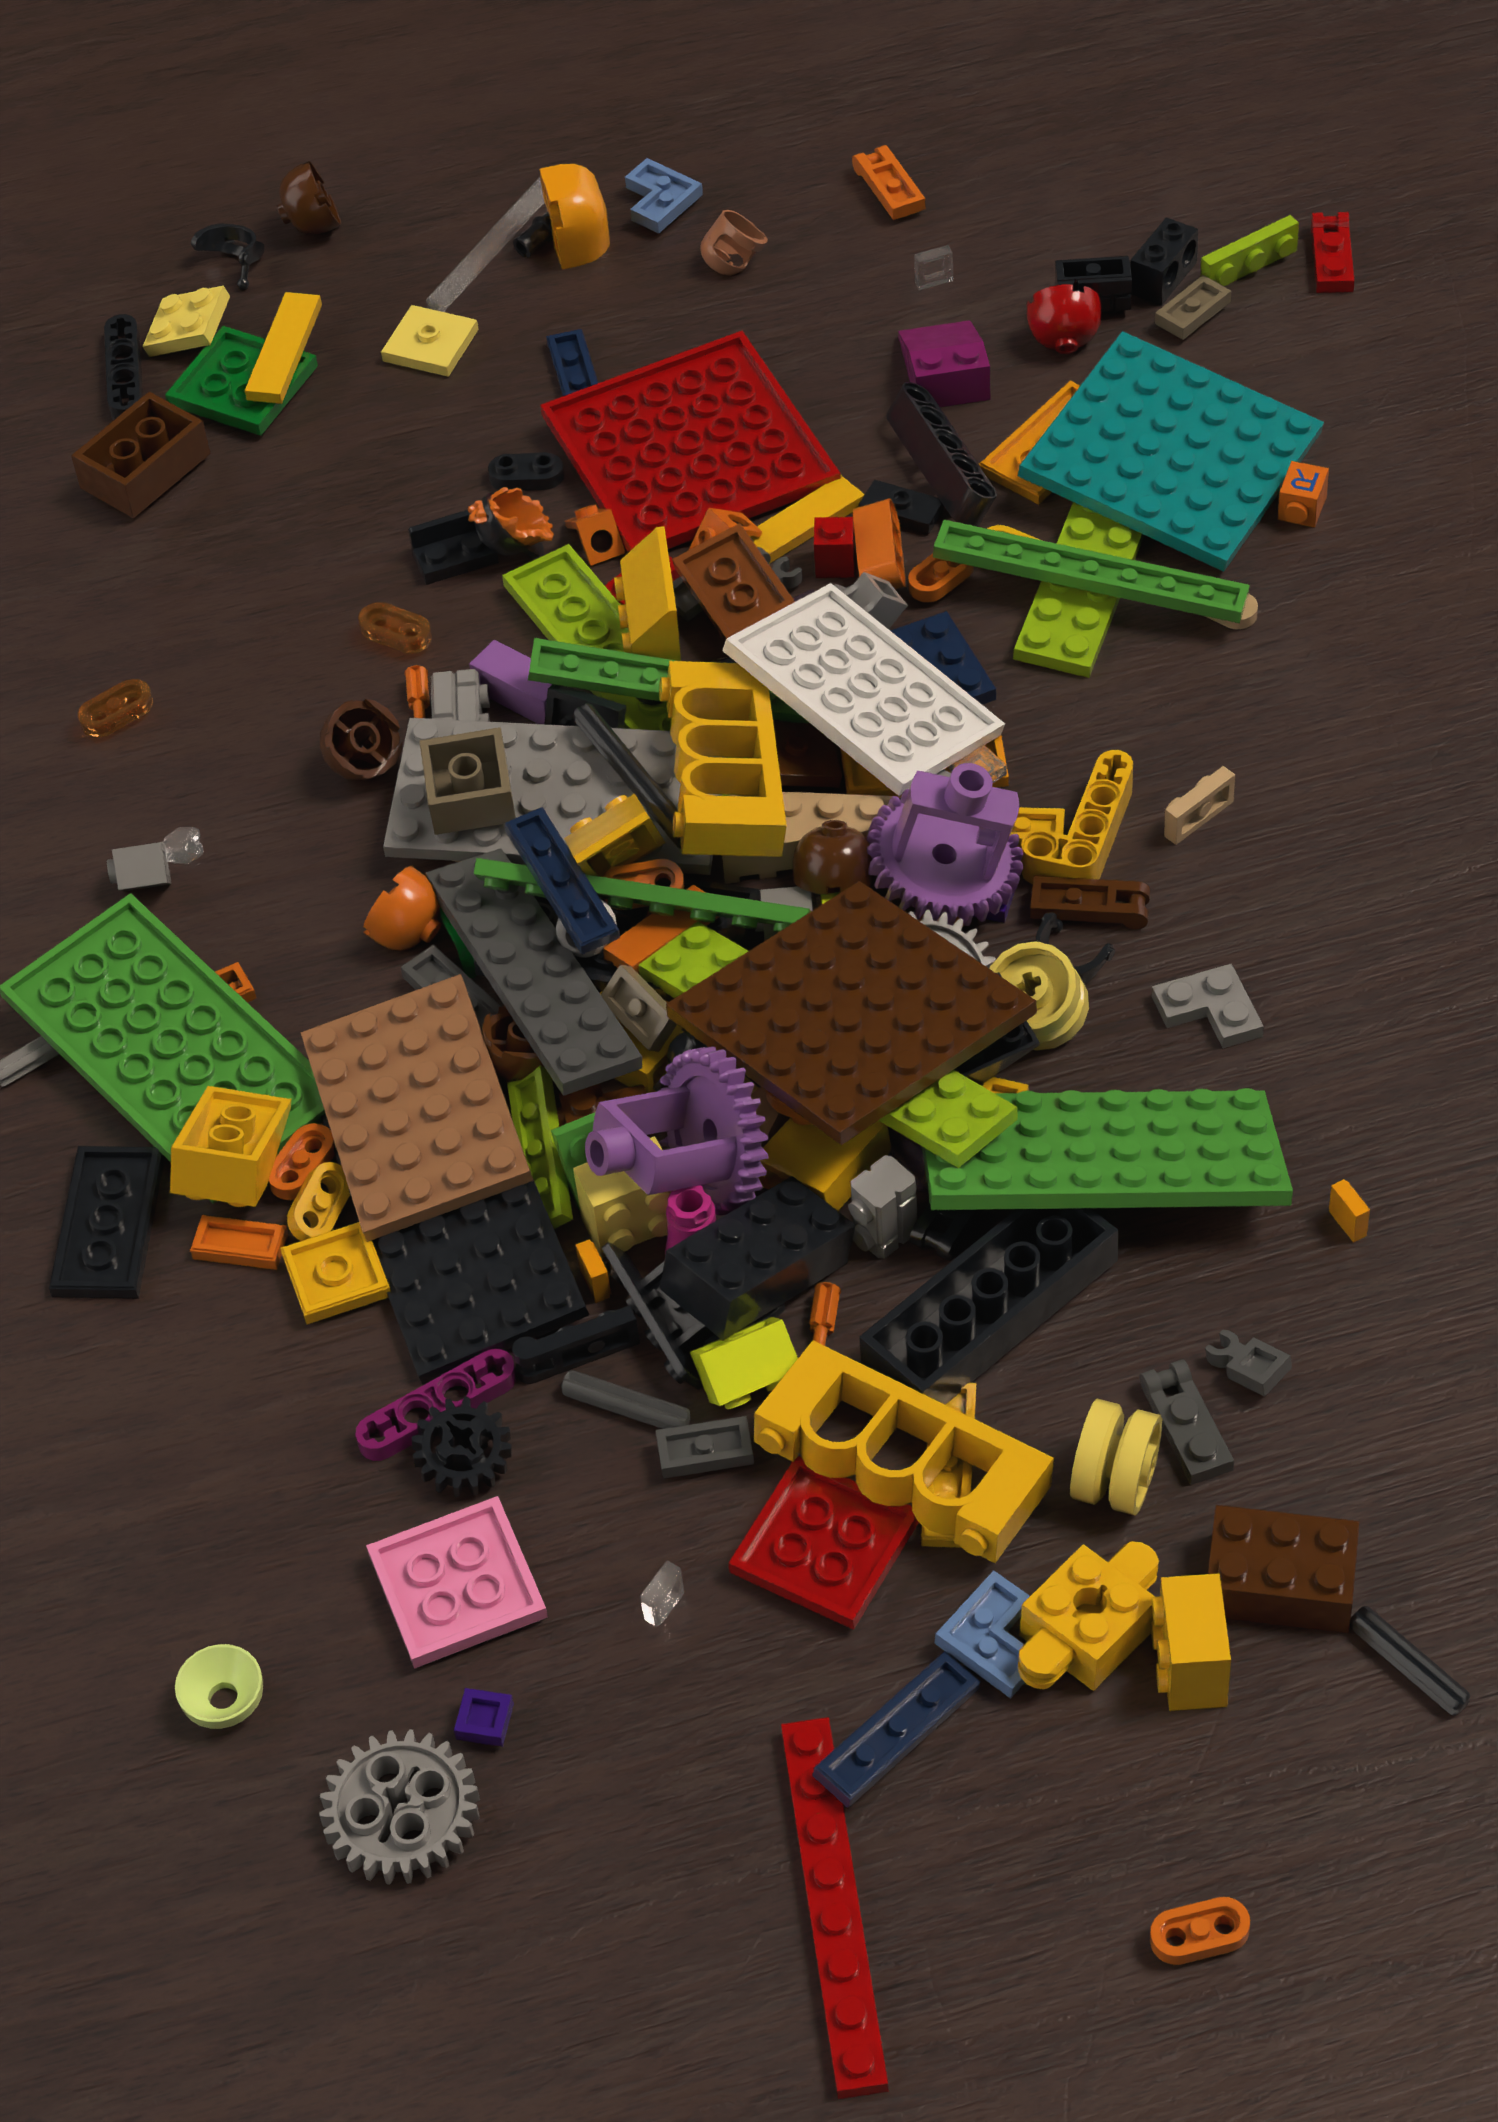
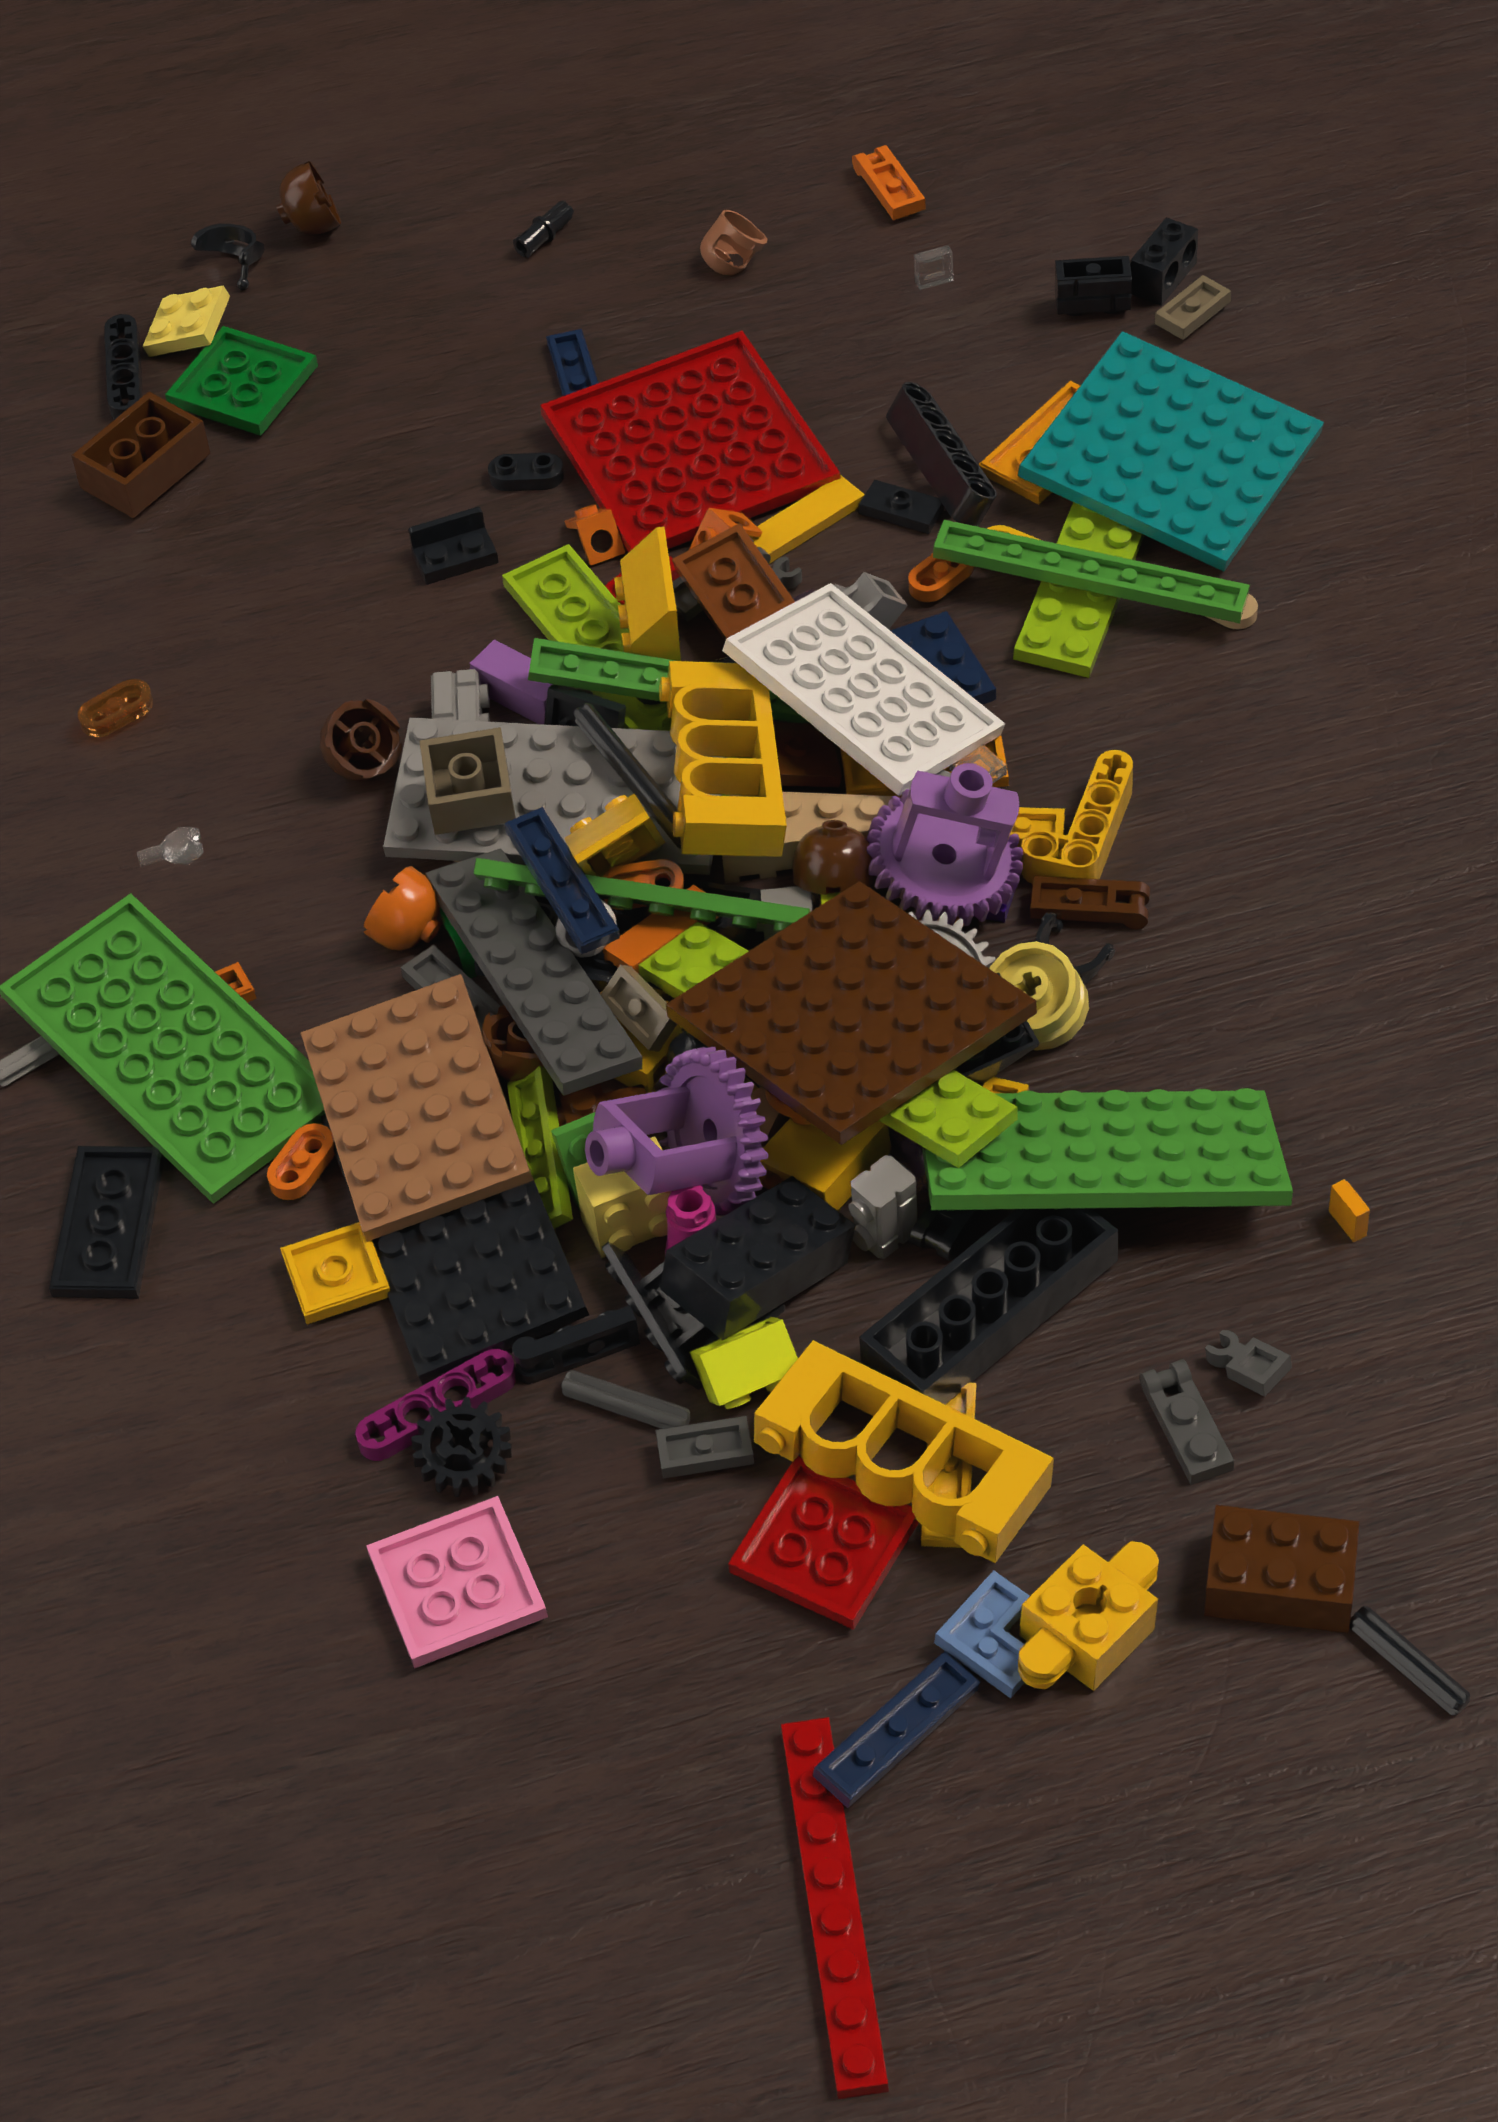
(139, 867): light grey brick -> none
(213, 1670): yellowish green piece -> none
(228, 1146): yellow slope -> none
(239, 1242): orange tile -> none
(283, 348): yellow tile -> none
(315, 1204): yellow plate -> none
(360, 1794): light grey gear -> none
(395, 627): clear orange plate -> none
(417, 690): orange axle -> none
(429, 340): light yellow plate -> none
(483, 1717): dark purple plate -> none
(487, 248): clear axle -> none
(511, 523): orange hair -> none
(575, 214): light orange brick -> none
(593, 1270): light orange tile -> none
(662, 1594): clear tile -> none
(664, 193): medium blue plate -> none
(824, 1310): orange axle -> none
(834, 547): red brick -> none
(879, 542): orange beam -> none
(947, 362): magenta slope -> none
(1064, 317): red cylinder -> none
(1116, 1457): light yellow wheel -> none
(1191, 1642): yellow brick -> none
(1196, 1926): orange plate -> none
(1199, 805): tan plate -> none
(1212, 995): light grey plate -> none
(1251, 252): lime plate -> none
(1303, 494): orange brick -> none
(1332, 253): red plate -> none

